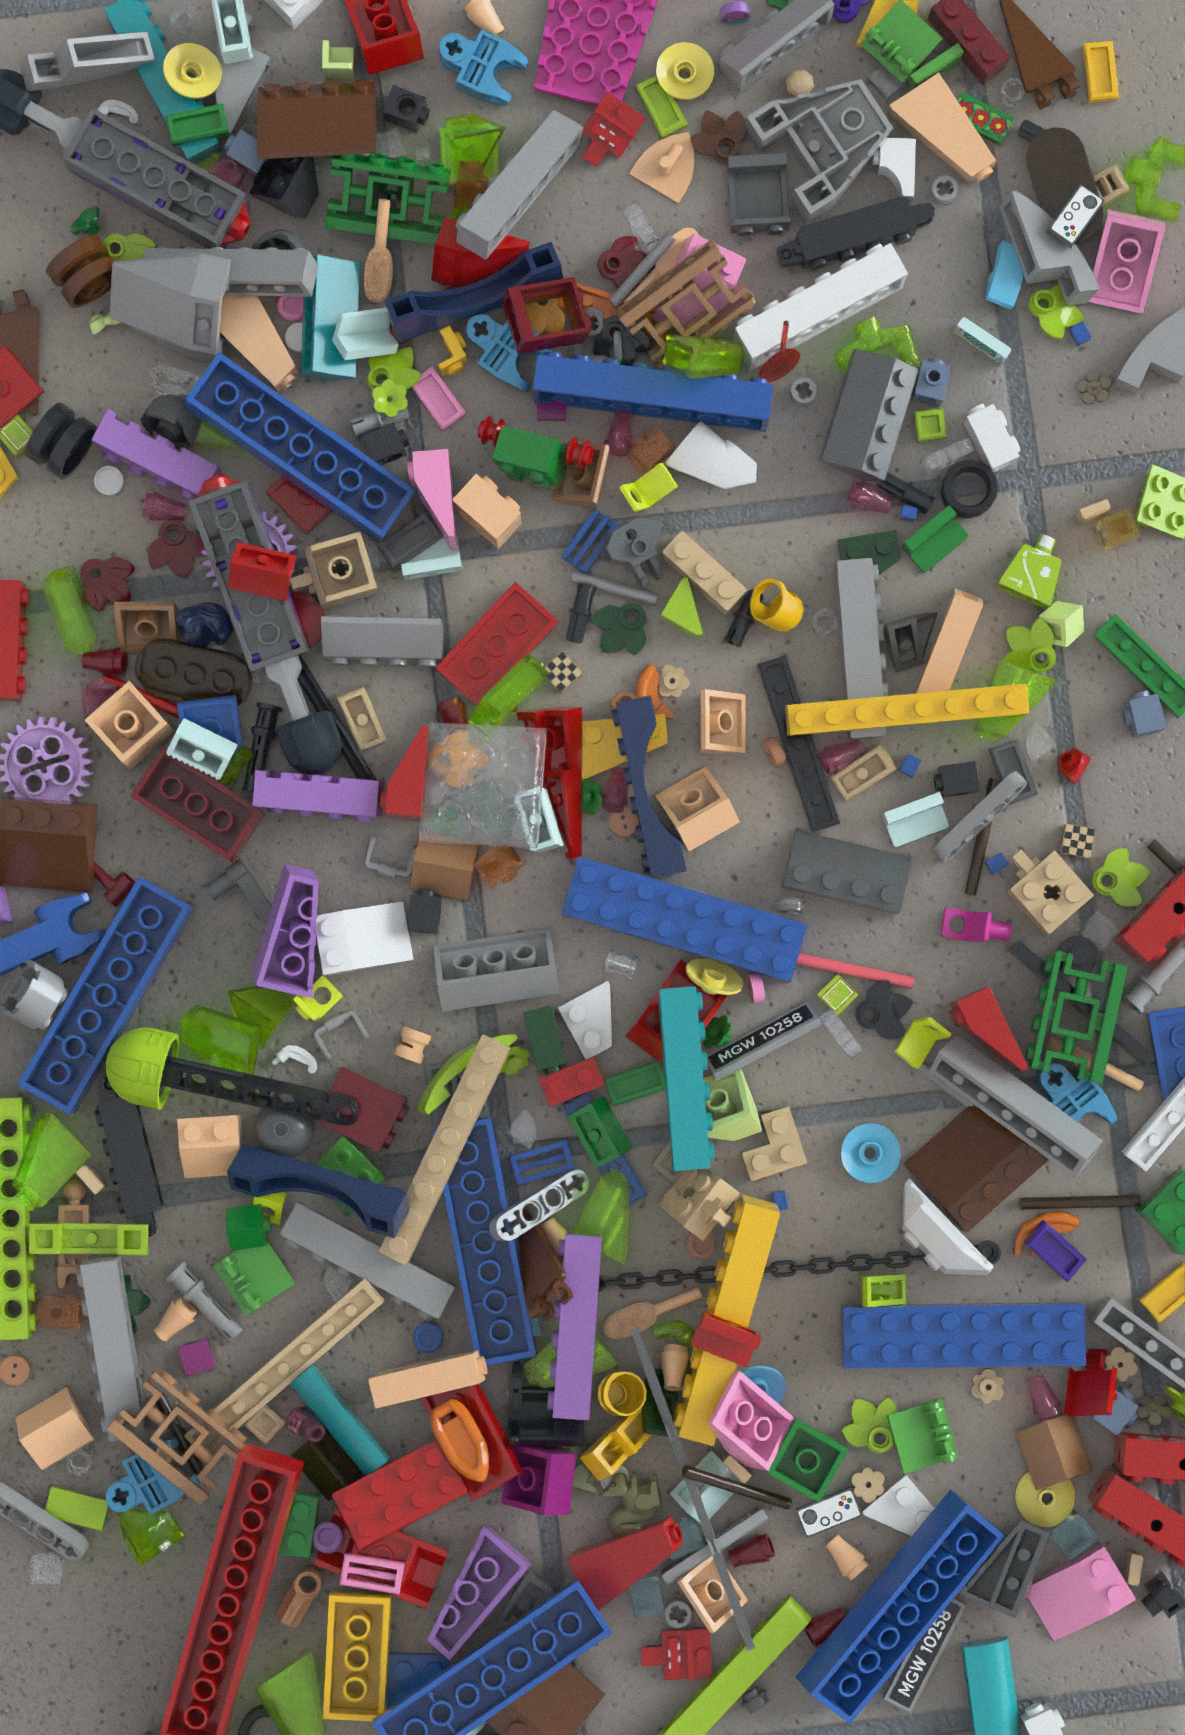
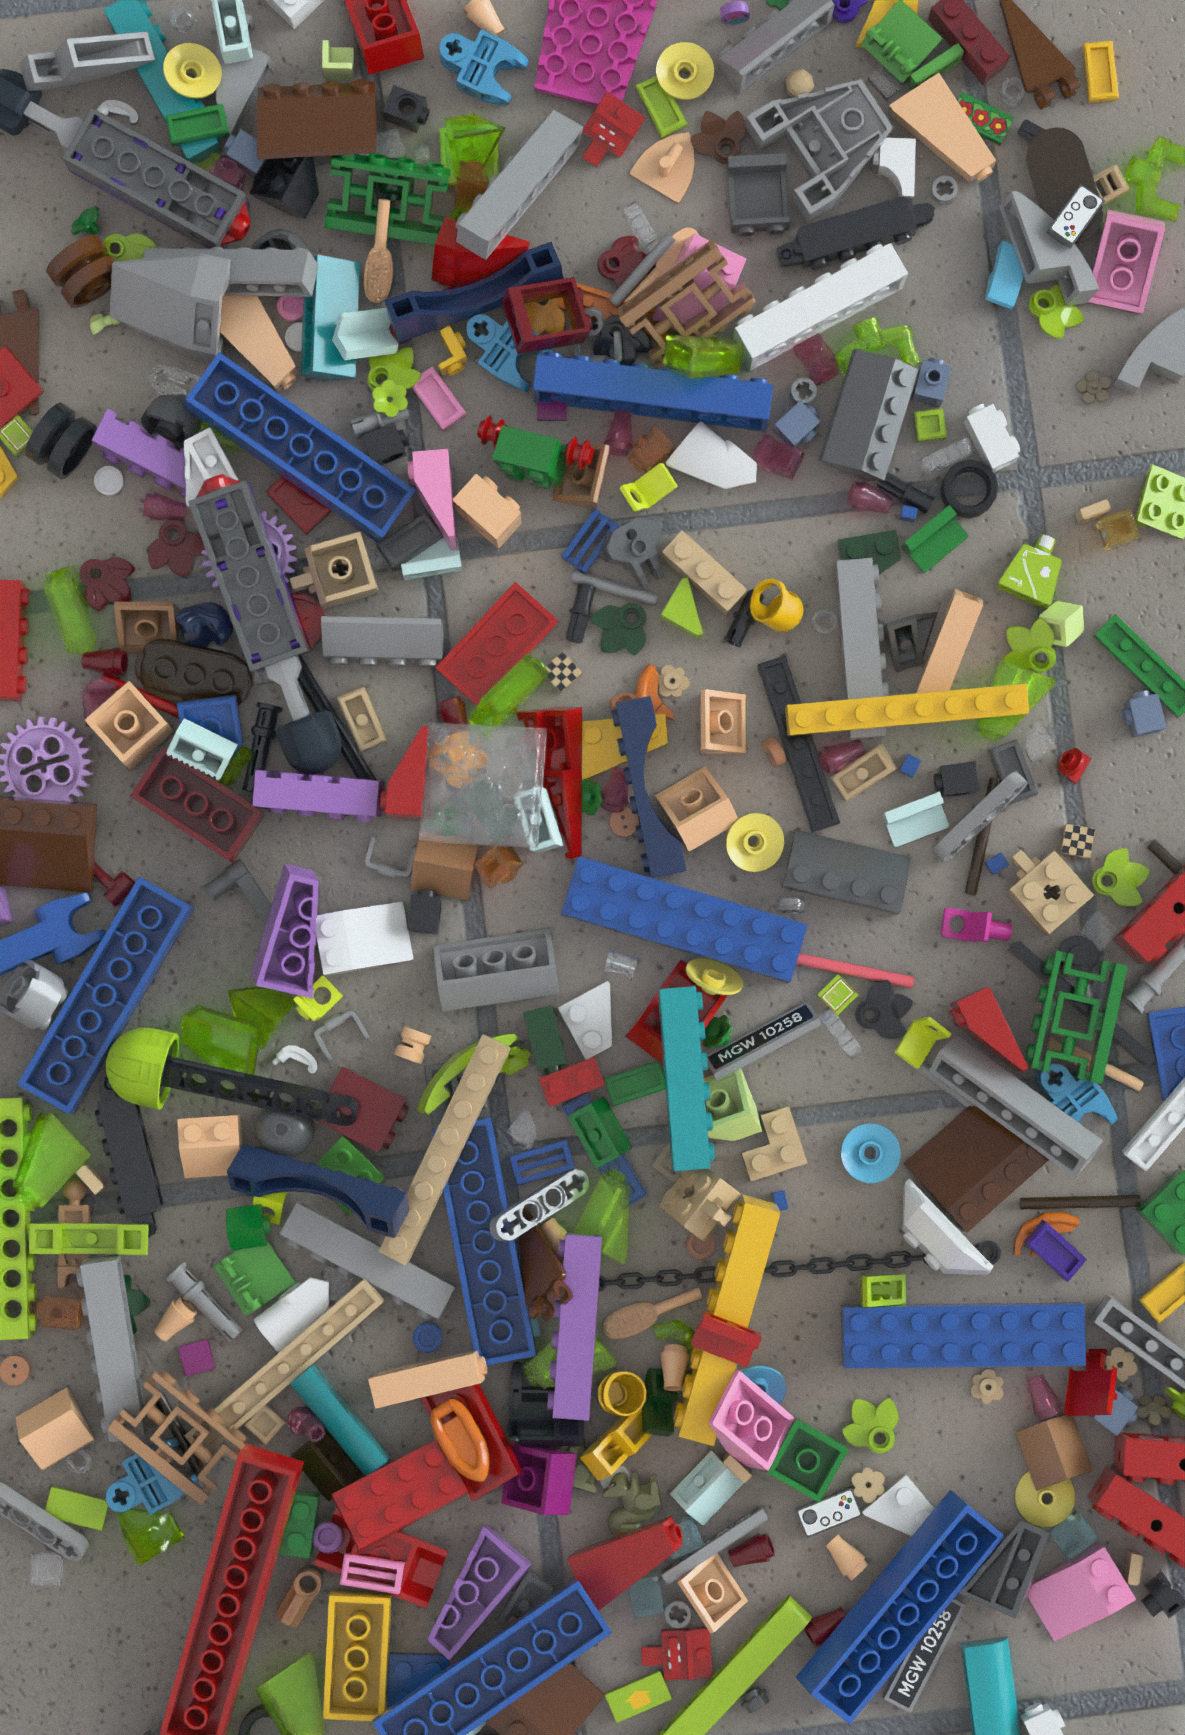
(204, 460): none -> white wing
(261, 571): red panel -> none
(294, 1312): none -> white panel
(638, 1696): none -> lime tile
(693, 1490): light grey piece -> none
(736, 1487): dark brown bar -> none
(755, 988): bright pink tile -> none
(768, 845): none -> light yellow dish
(778, 457): none -> clear pink bracket
(782, 362): clear red piece -> none
(798, 425): none -> sand blue brick
(817, 359): none -> clear pink bracket
(922, 1436): bright green hinge -> none
(982, 340): light aqua tile -> none
(1080, 334): blue piece -> none

